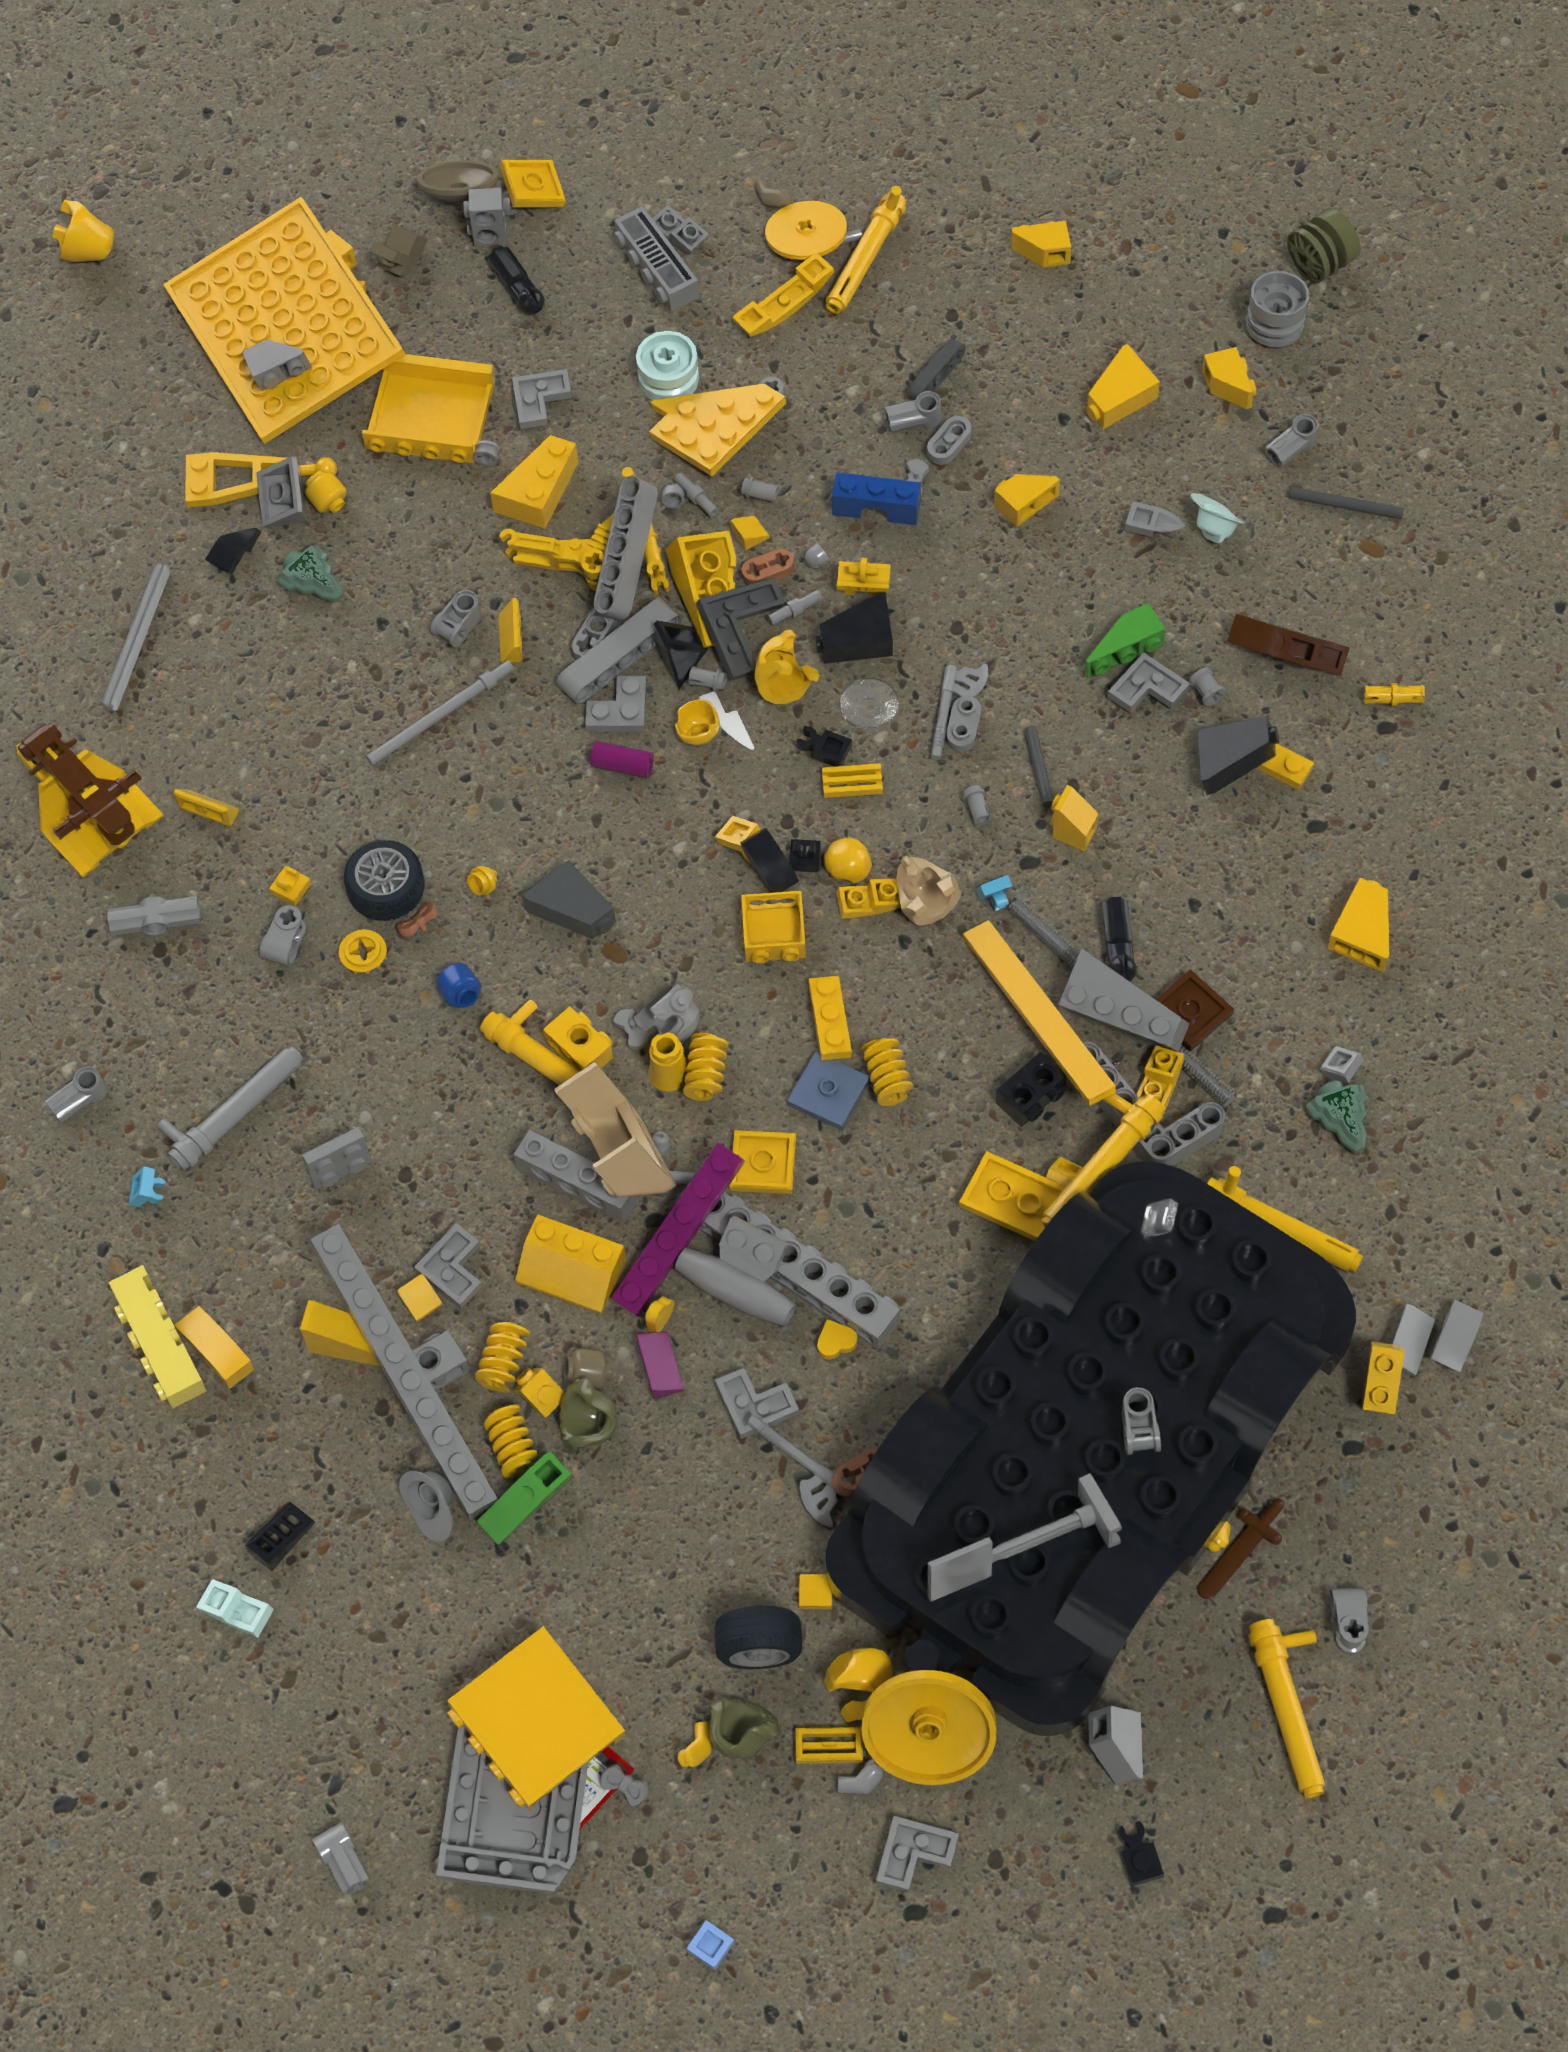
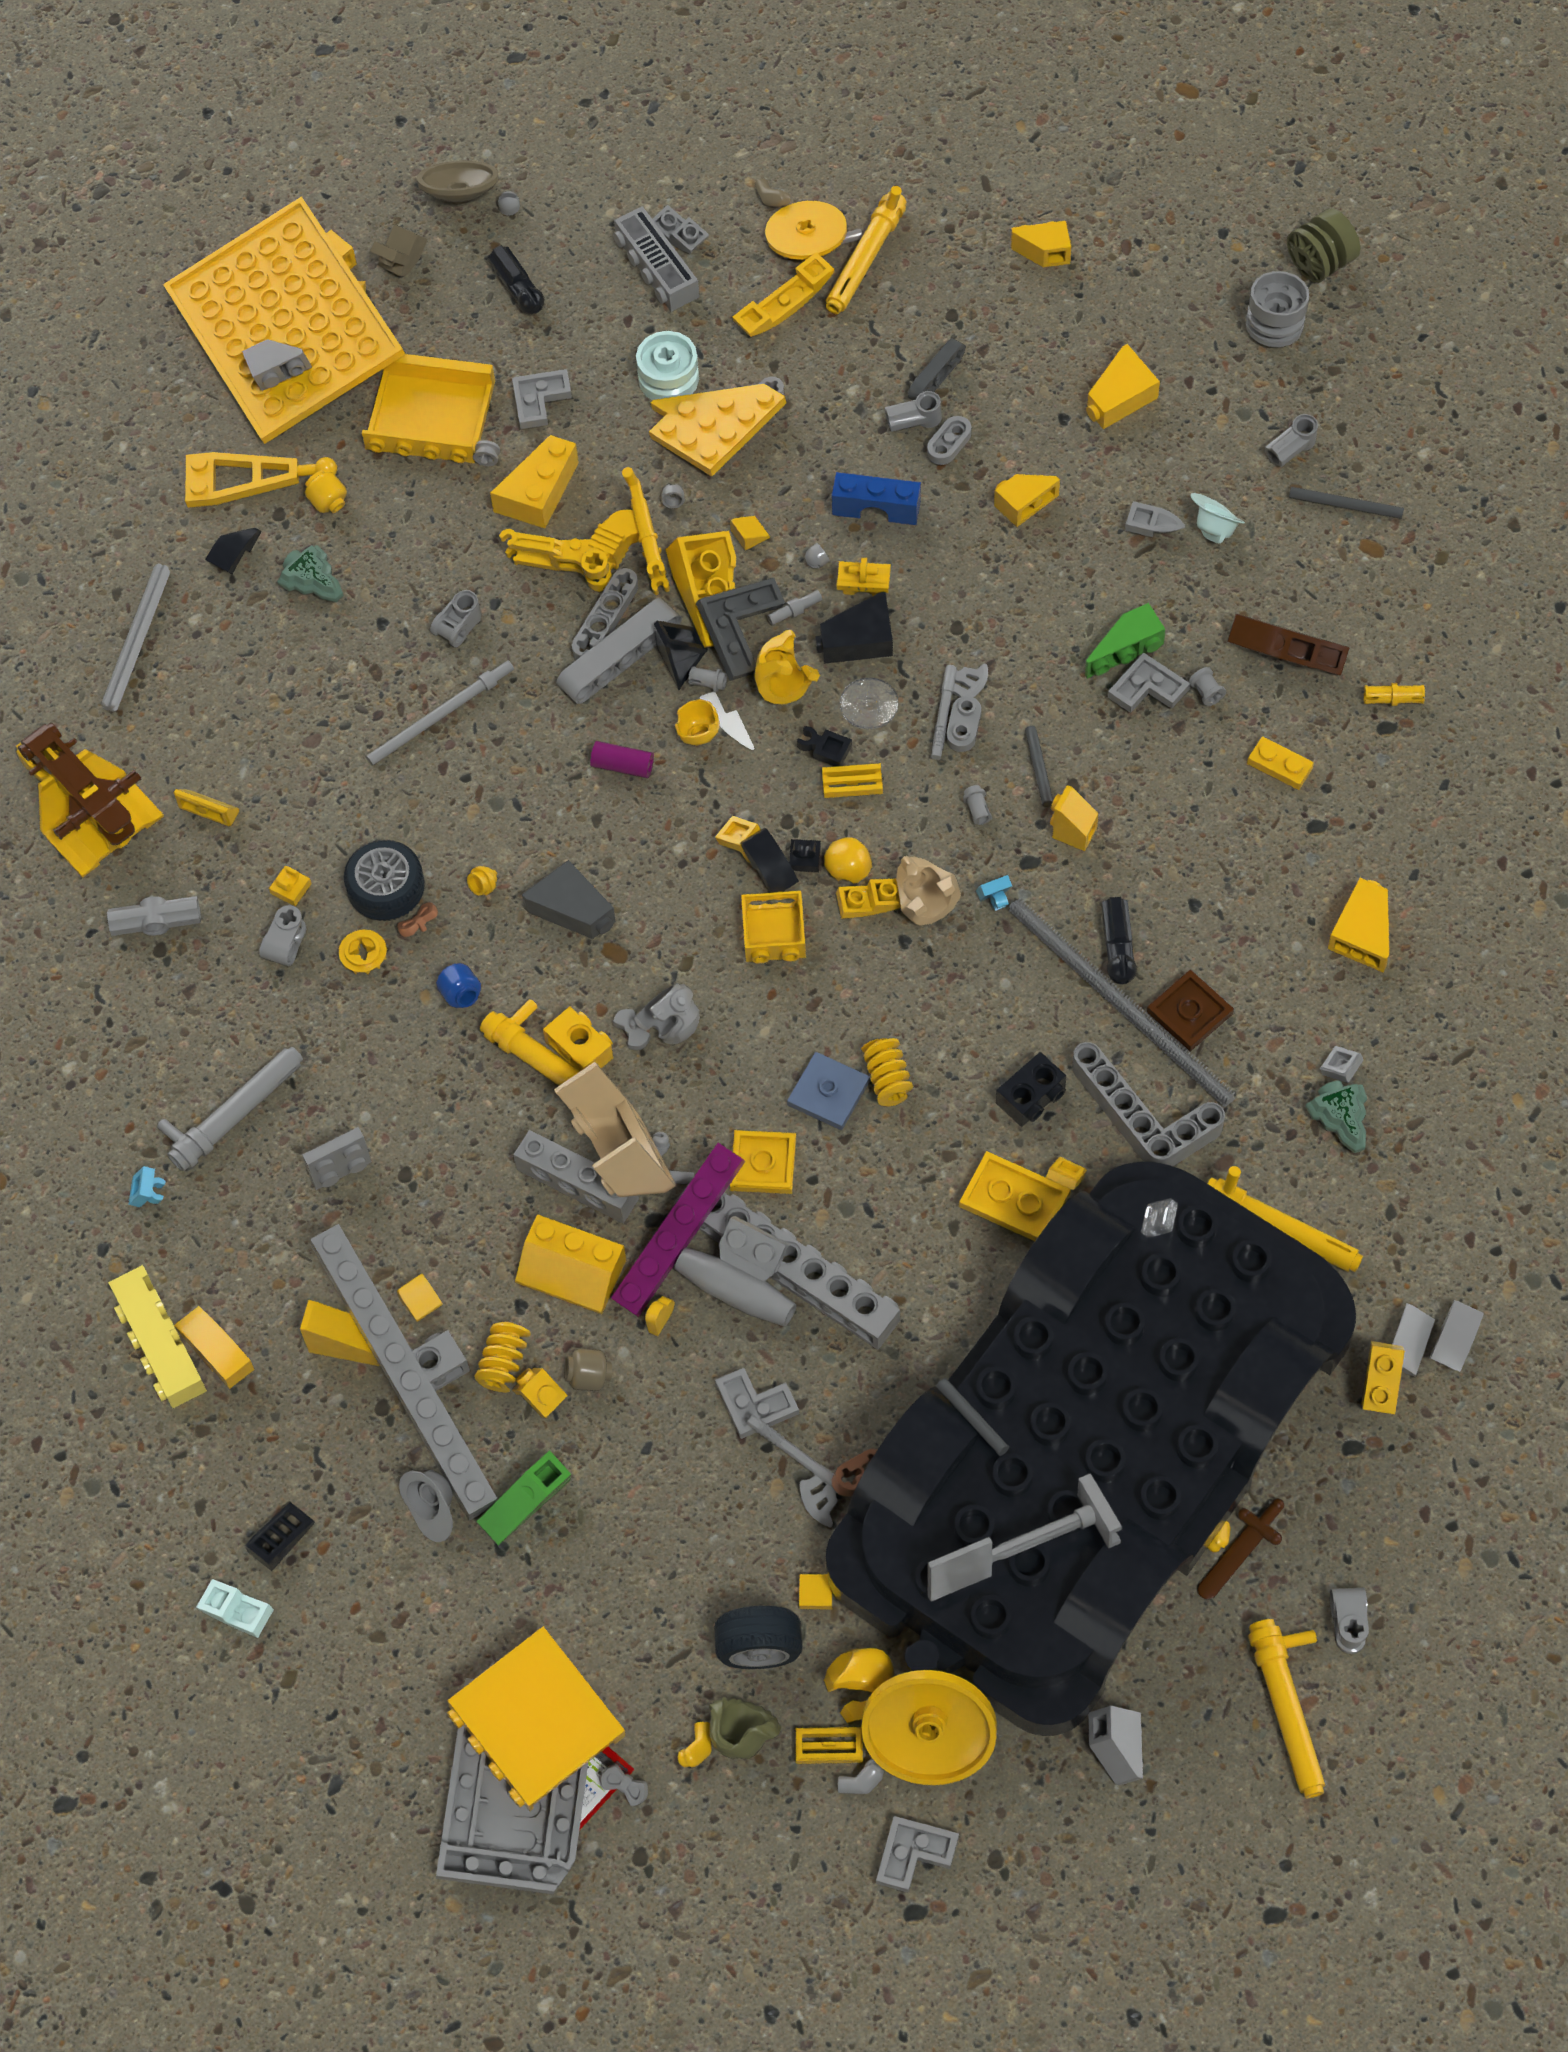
(75, 1096): light grey piece -> none
(85, 237): yellow piece -> none
(281, 494): light grey slope -> none
(338, 1852): light grey piece -> none
(444, 1266): light grey plate -> none
(486, 216): light grey brick -> none
(509, 1441): yellow piece -> none
(510, 633): yellow slope -> none
(532, 183): yellow tile -> none
(586, 1416): olive hair -> none
(625, 548): light grey beam -> none
(625, 713): light grey plate -> none
(659, 1364): magenta slope -> none
(667, 1063): yellow plant -> none
(696, 494): light grey bar -> none
(705, 1066): yellow piece -> none
(710, 1945): light blue plate -> none
(759, 490): light grey pin -> none
(767, 566): nougat beam -> none
(829, 1018): yellow plate -> none
(835, 1340): yellow tile -> none
(917, 470): light grey piece -> none
(972, 1416): none -> dark grey bar
(1039, 1013): yellow tile -> none
(1114, 1001): light grey wedge -> none
(1134, 1127): yellow cylinder -> none
(1140, 1428): light grey piece -> none
(1140, 1859): black plate -> none
(1161, 1074): yellow slope -> none
(1228, 377): yellow slope -> none
(1234, 750): black slope -> none

